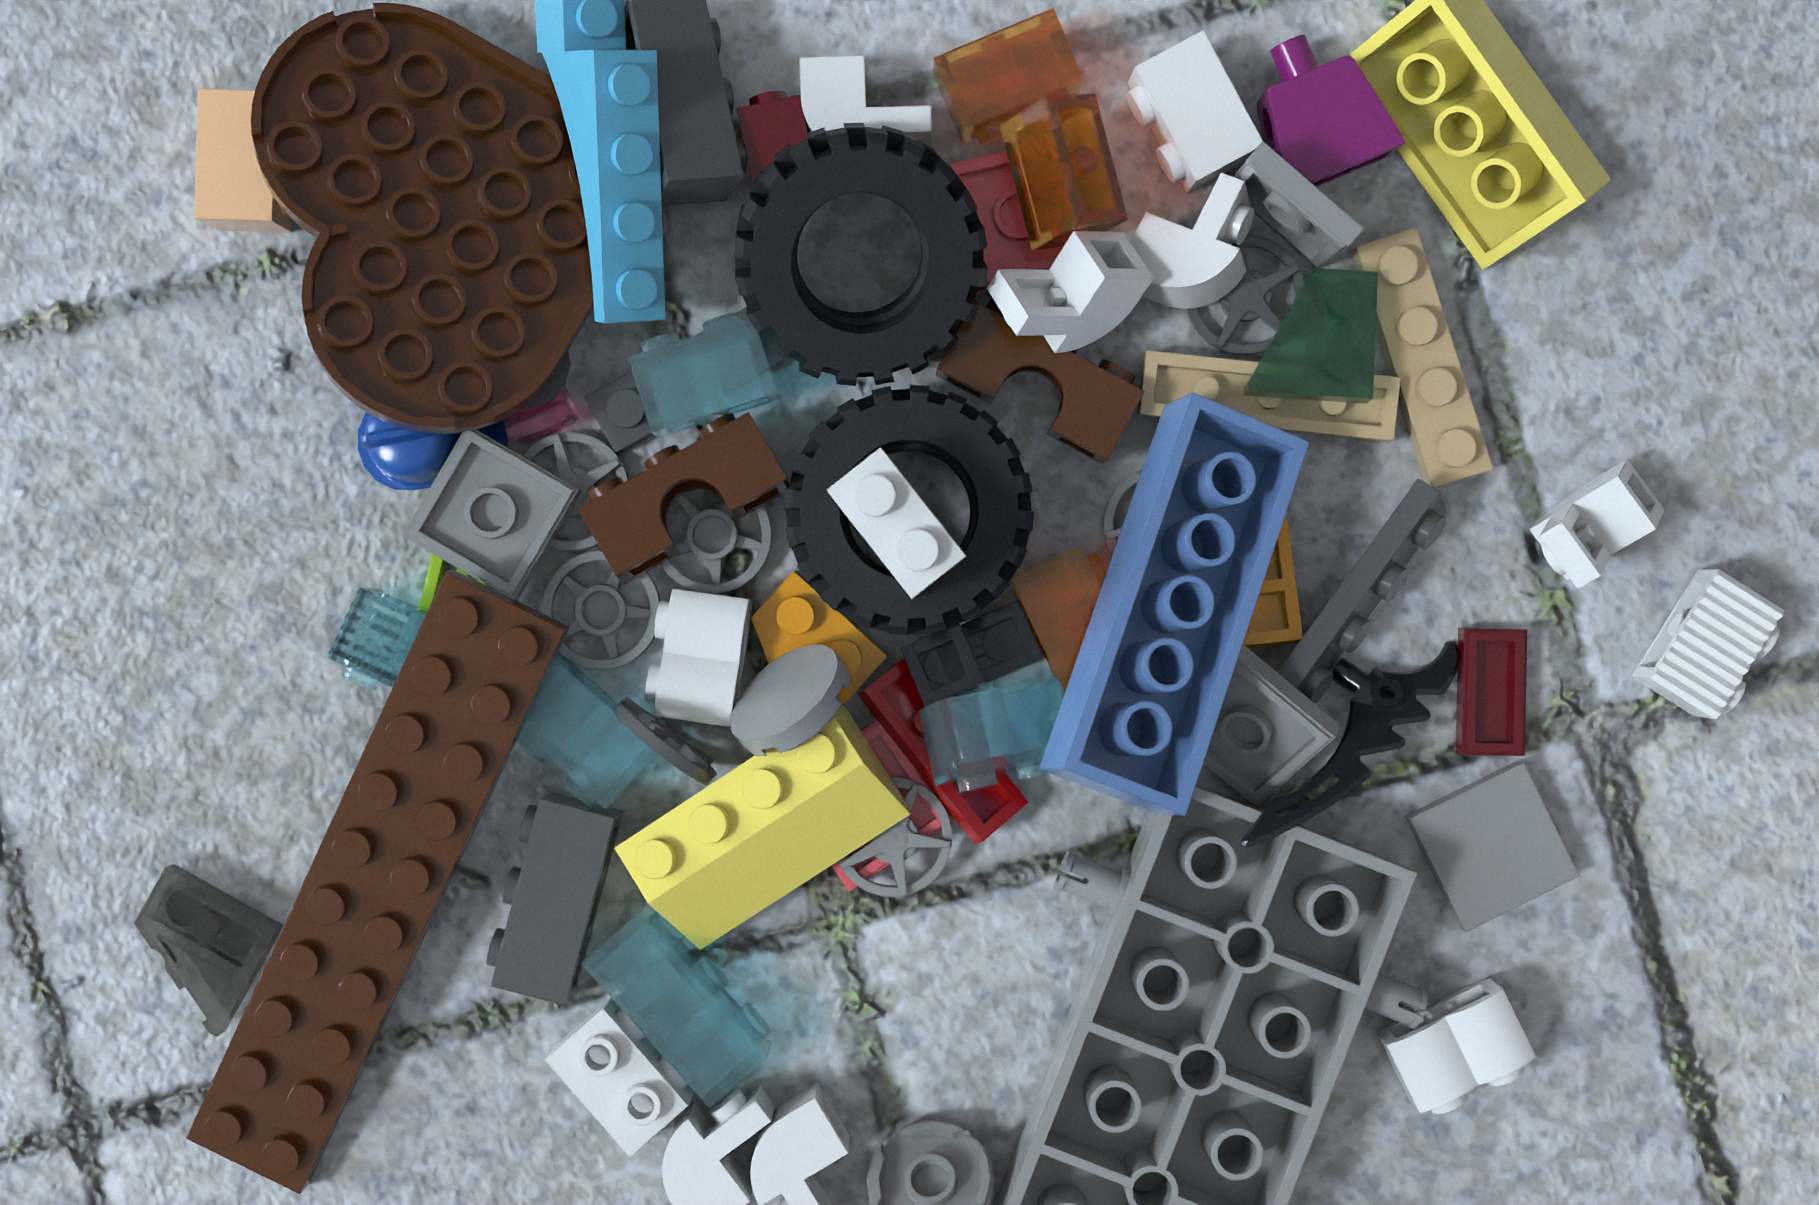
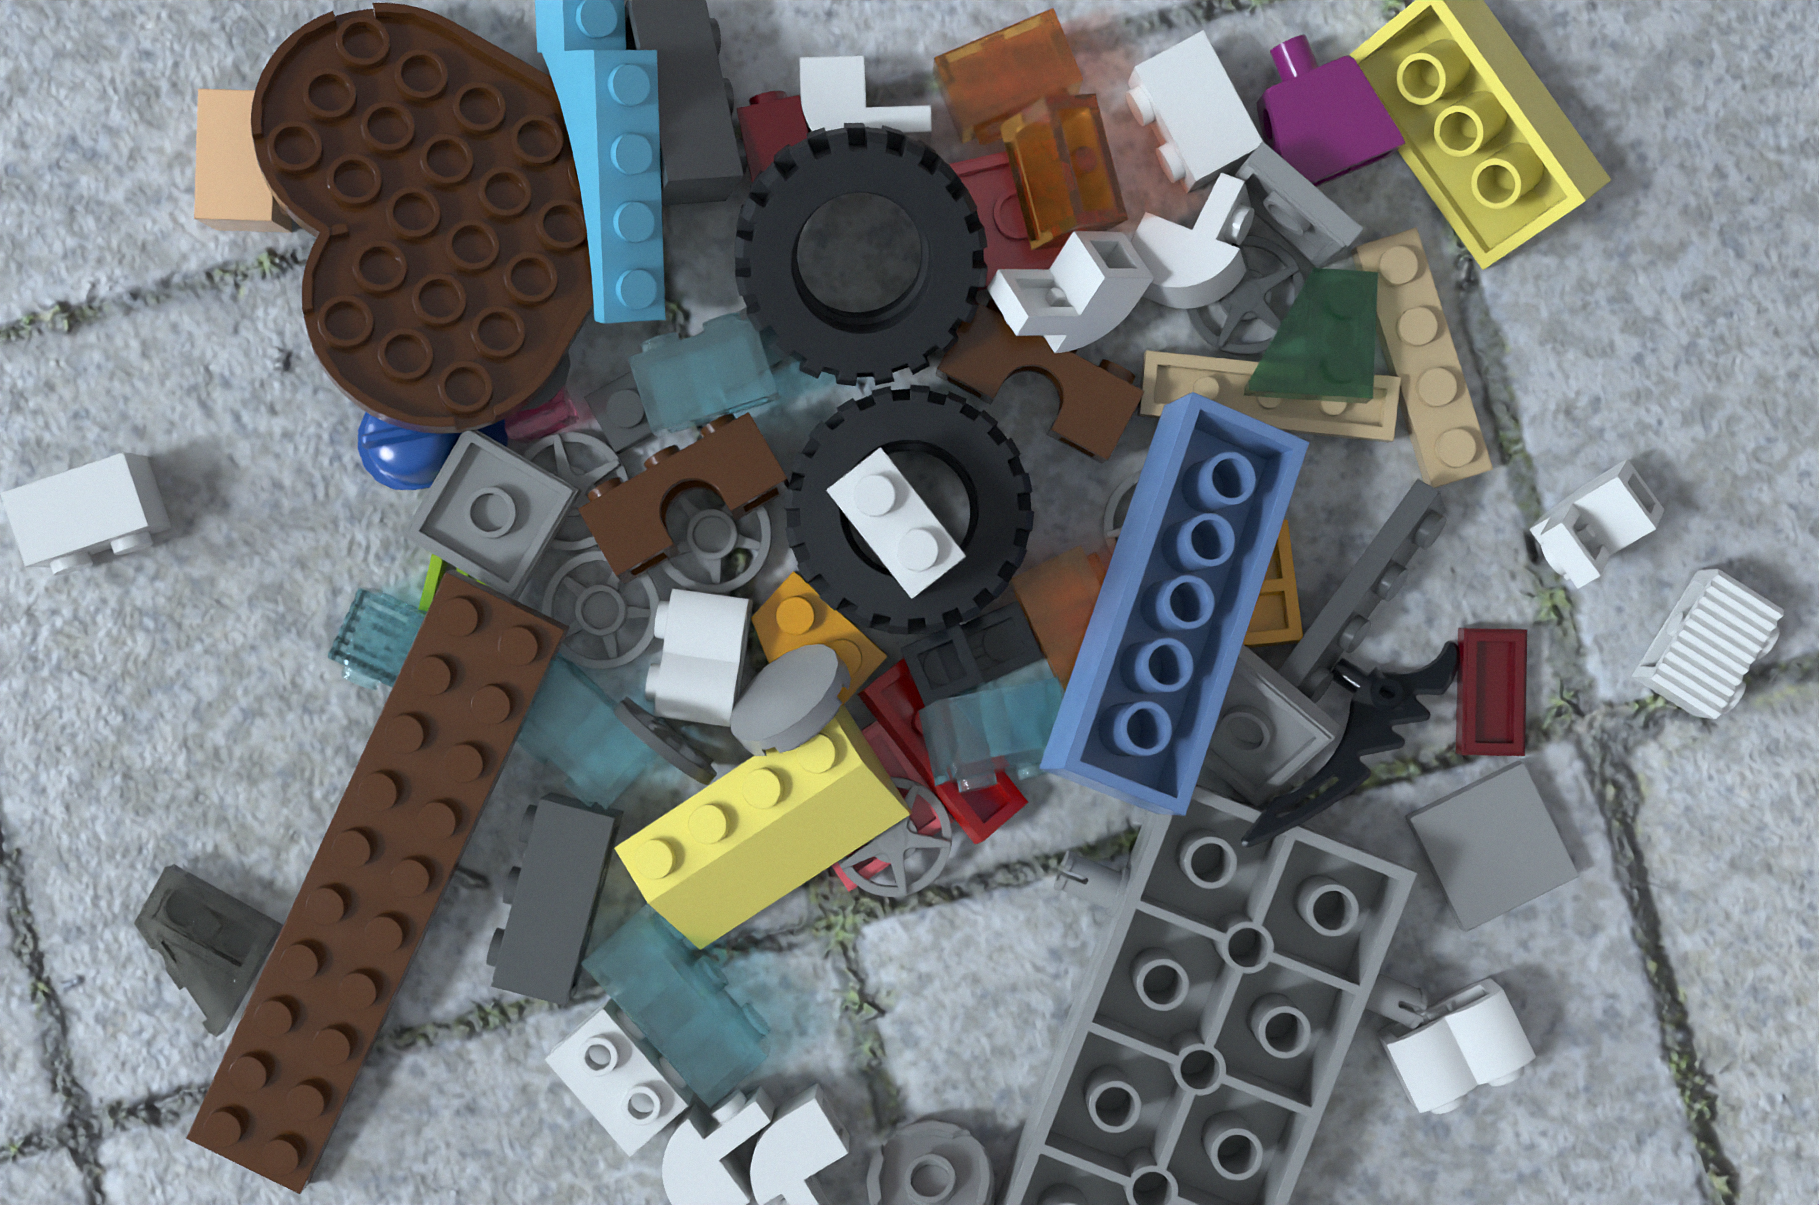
(86, 512): none -> white brick

